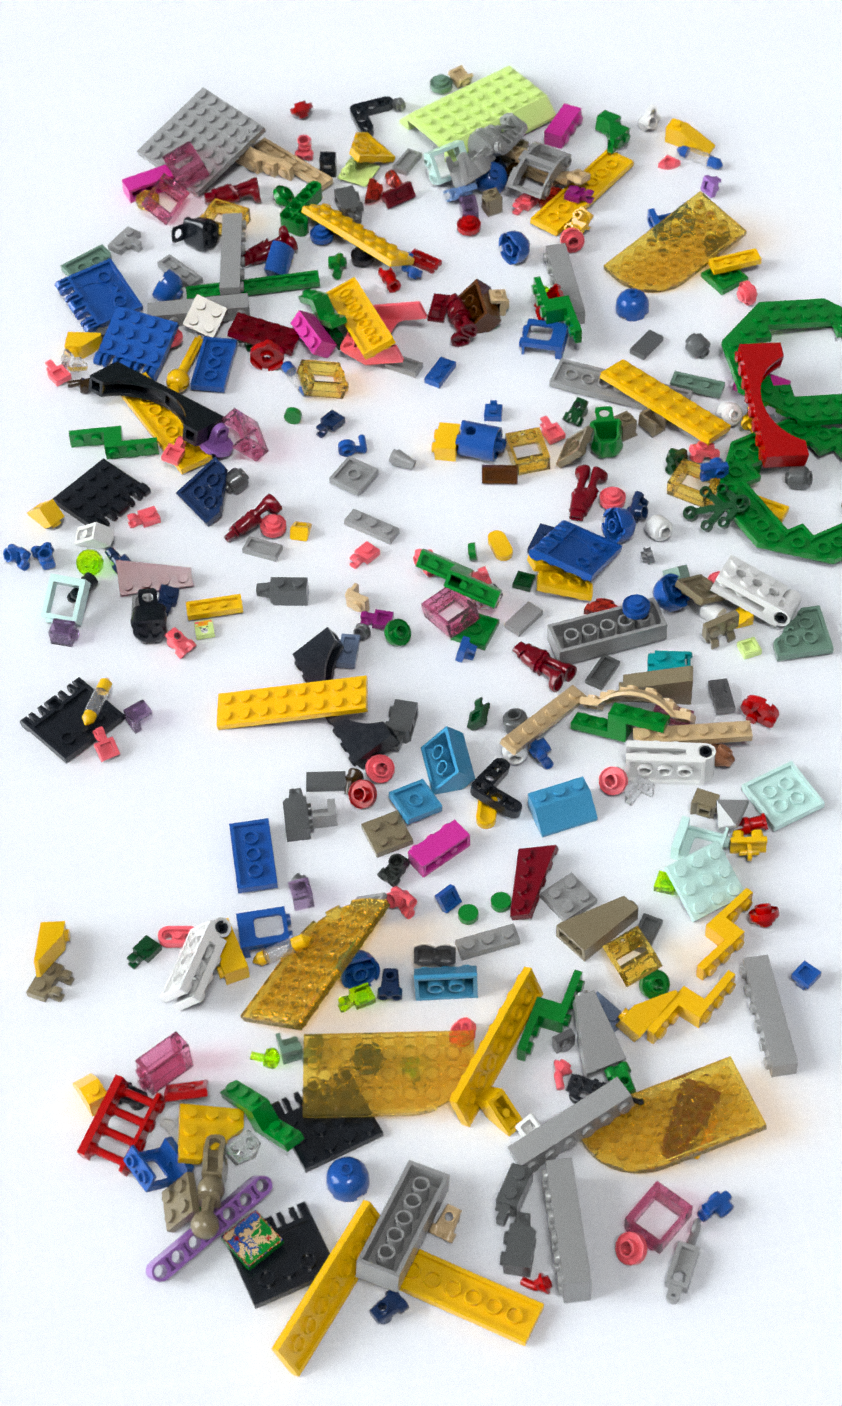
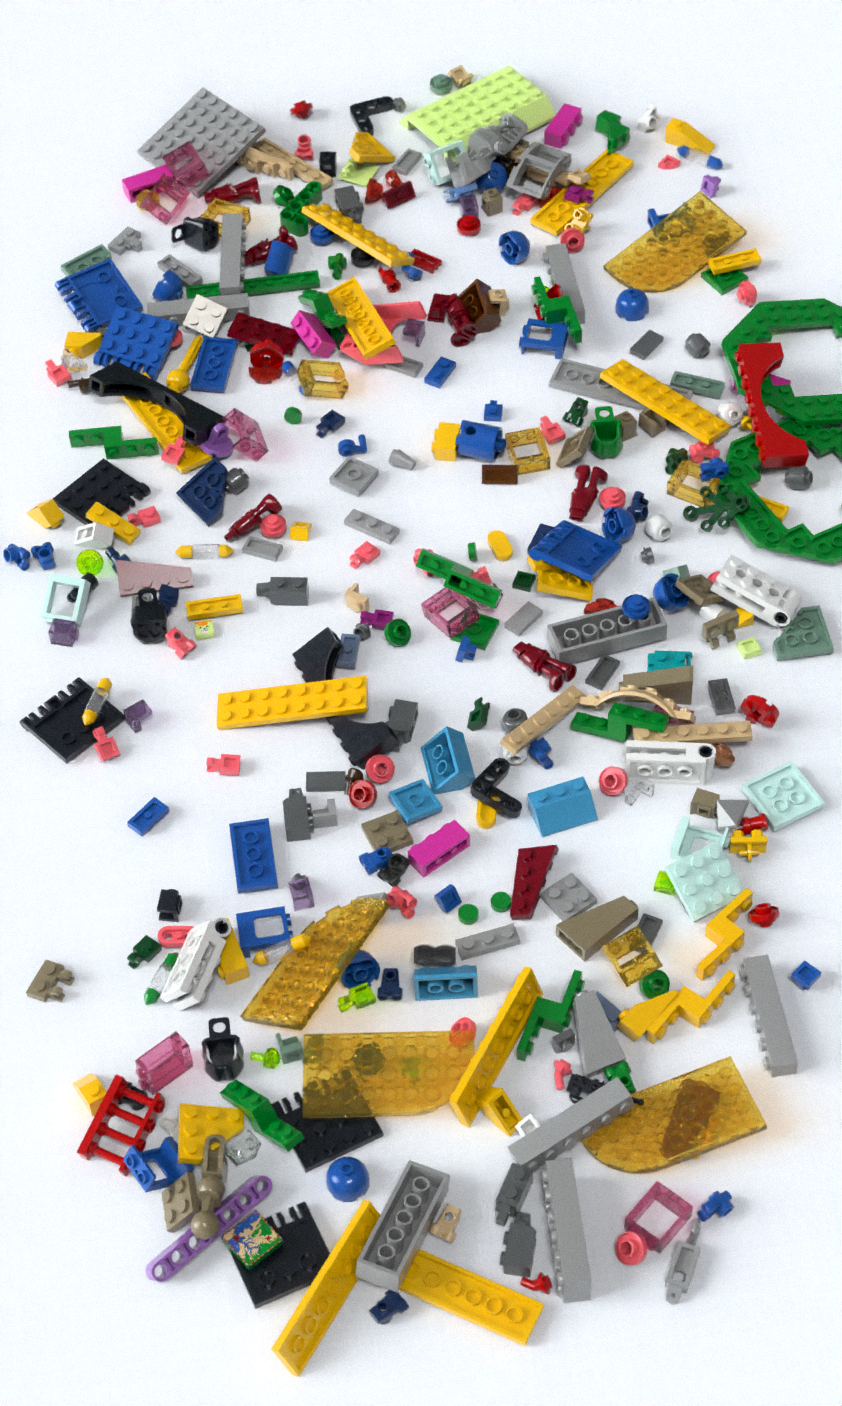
(50, 945): yellow slope -> none
(122, 529): none -> yellow plate
(148, 816): none -> blue plate
(160, 978): none -> piece
(169, 905): none -> black window
(186, 1090): red tile -> none
(204, 551): none -> piece
(222, 1052): none -> black piece
(226, 765): none -> coral plate
(264, 375): none -> clear red plate
(375, 860): none -> blue plate
(415, 329): none -> clear purple panel

